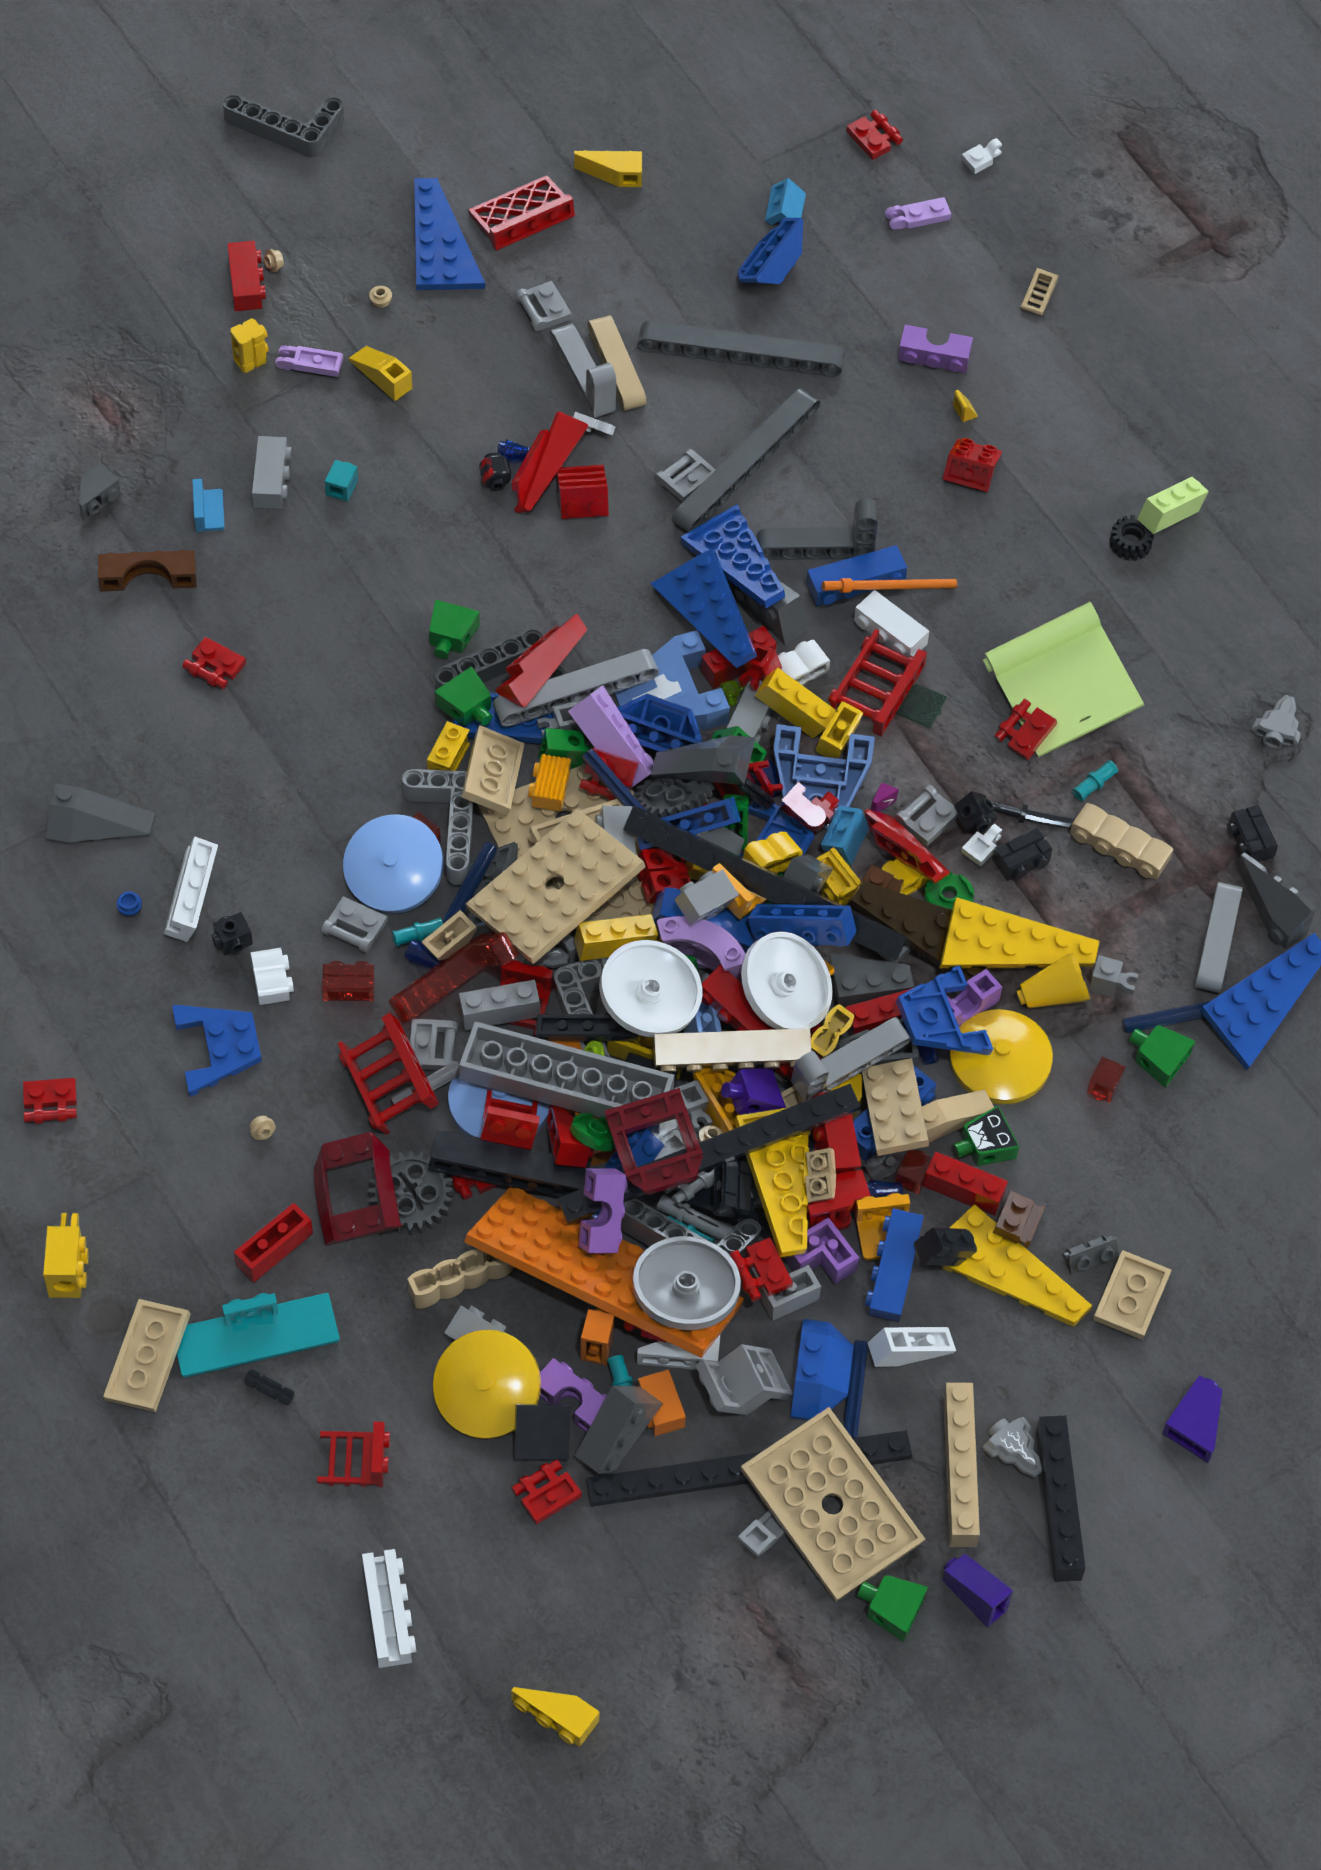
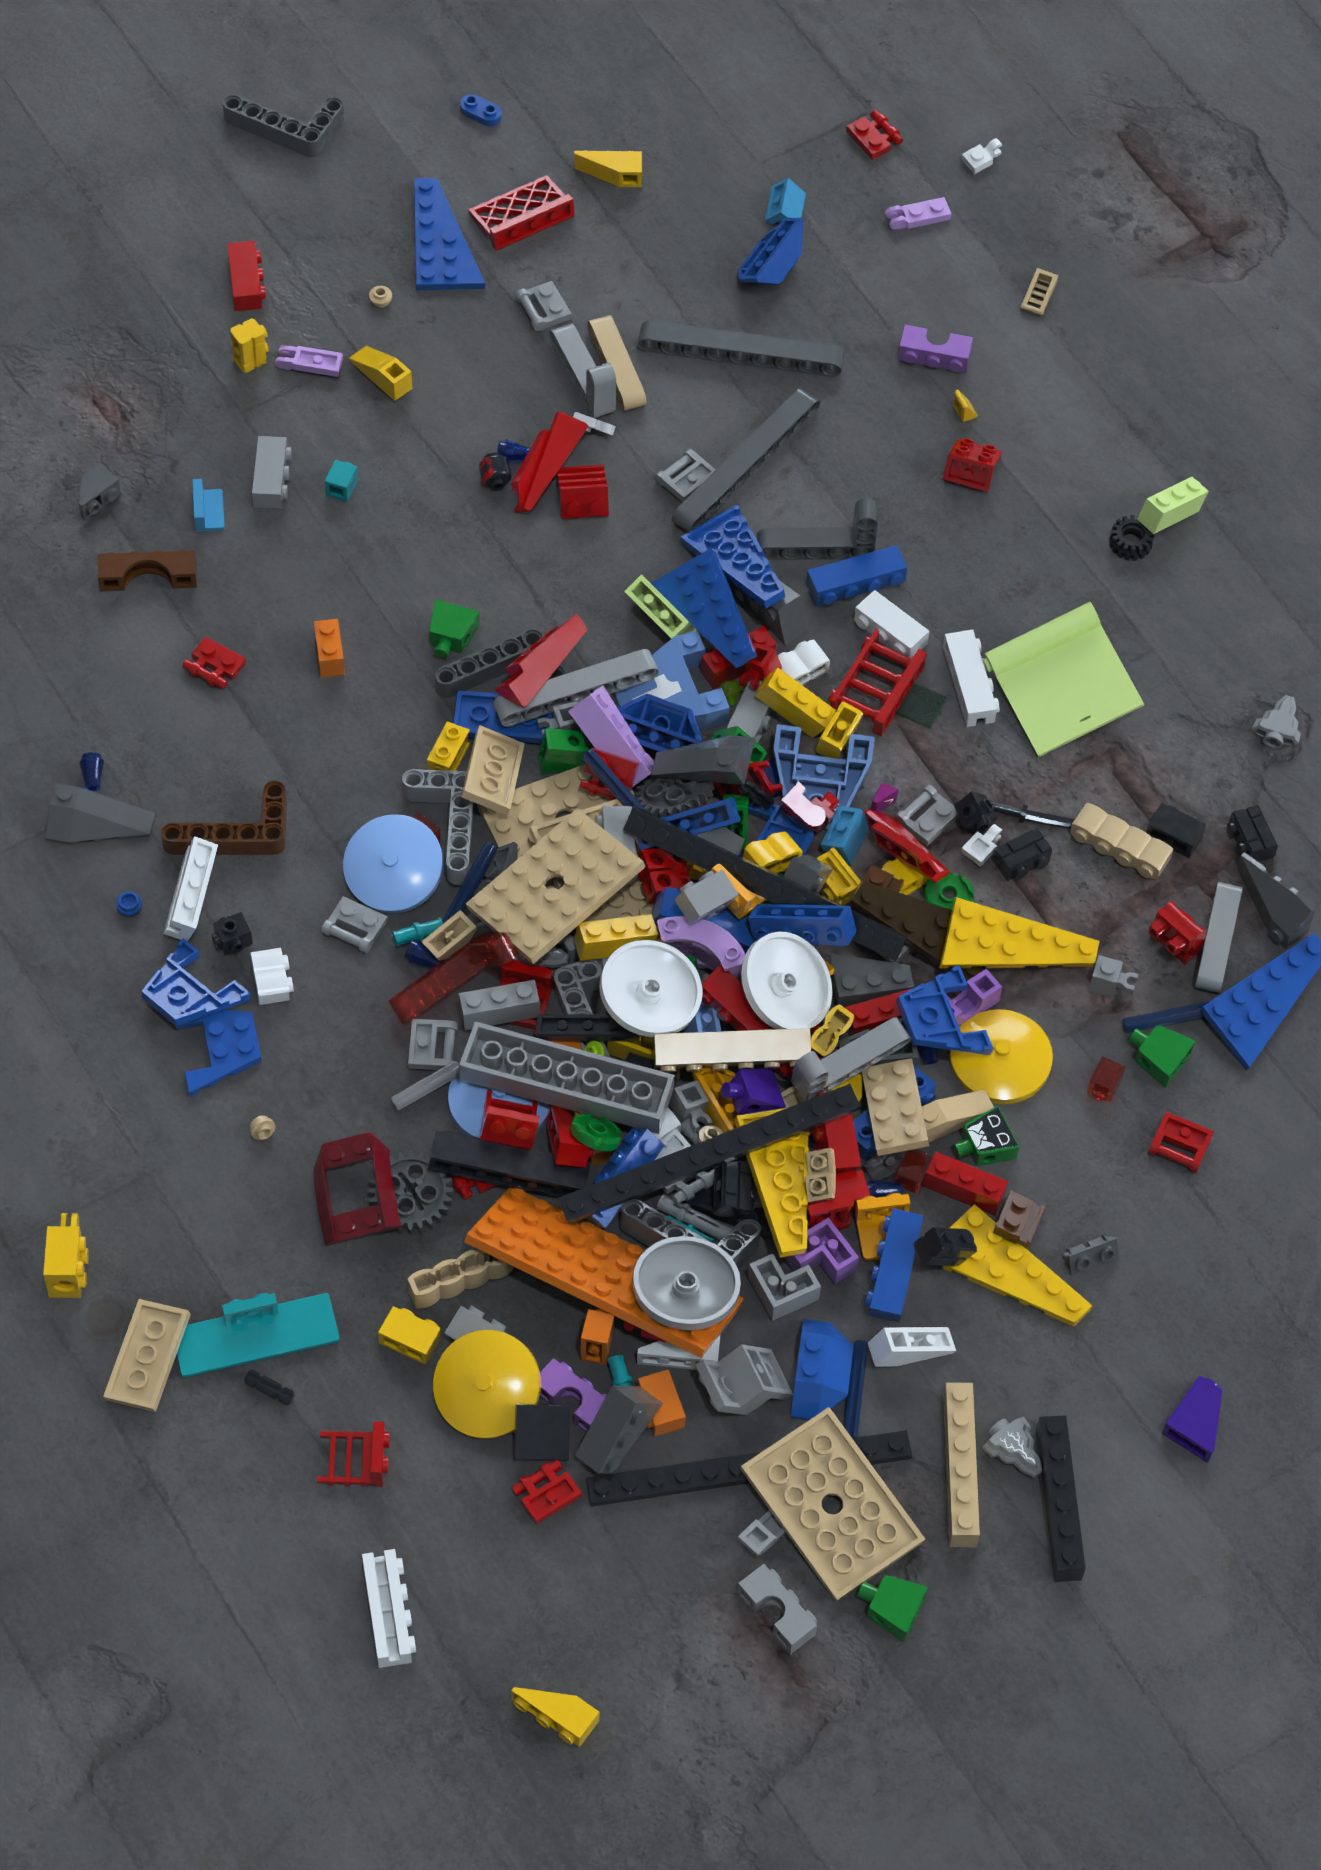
(47, 1094): red plate -> none
(91, 768): none -> clear blue cone
(182, 996): none -> blue wing
(237, 832): none -> reddish brown beam
(273, 260): tan plate -> none
(273, 1242): red brick -> none
(329, 648): none -> orange brick
(348, 981): clear red brick -> none
(410, 1335): none -> yellow brick
(411, 1073): red fence -> none
(465, 699): green torso -> none
(480, 110): none -> blue plate
(551, 782): light orange brick -> none
(604, 1231): medium lavender arch -> none
(647, 1113): dark red wedge -> none
(658, 608): none -> yellowish green brick
(765, 1589): none -> light grey arch
(768, 1266): red plate -> none
(846, 585): orange bar -> none
(970, 677): none -> white brick
(977, 1589): dark purple slope -> none
(1032, 732): red plate -> none
(1055, 985): yellow cone -> none
(1095, 780): teal pin -> none
(1132, 1295): tan plate -> none
(1176, 829): none -> black brick
(1178, 933): none -> red hips
(1182, 1134): none -> red plate

